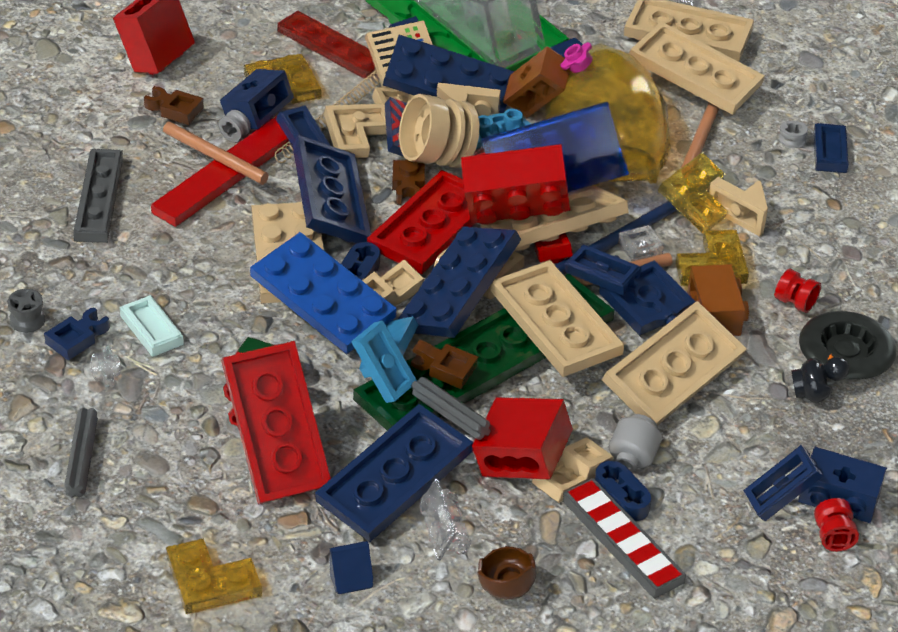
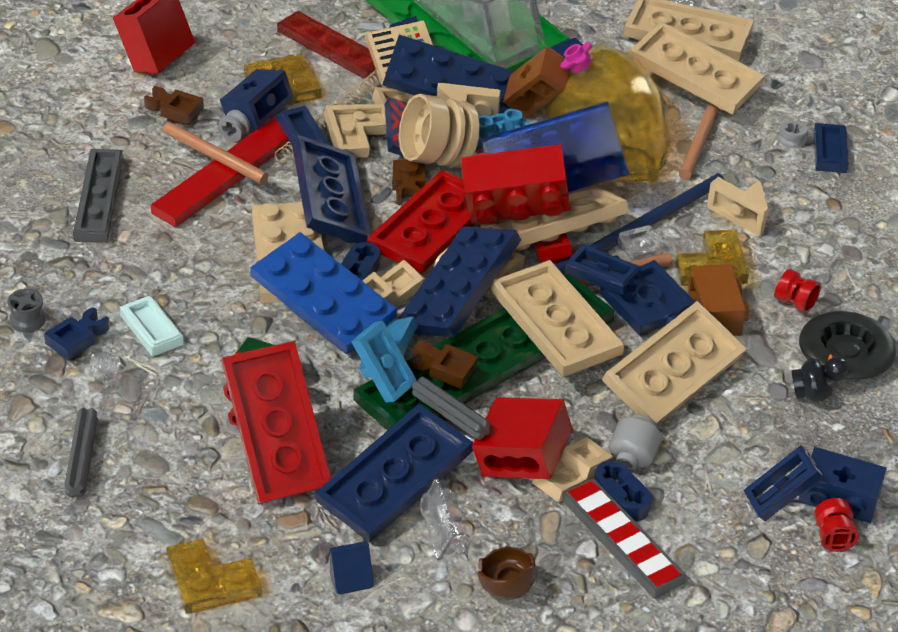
(689, 193): clear yellow plate -> none

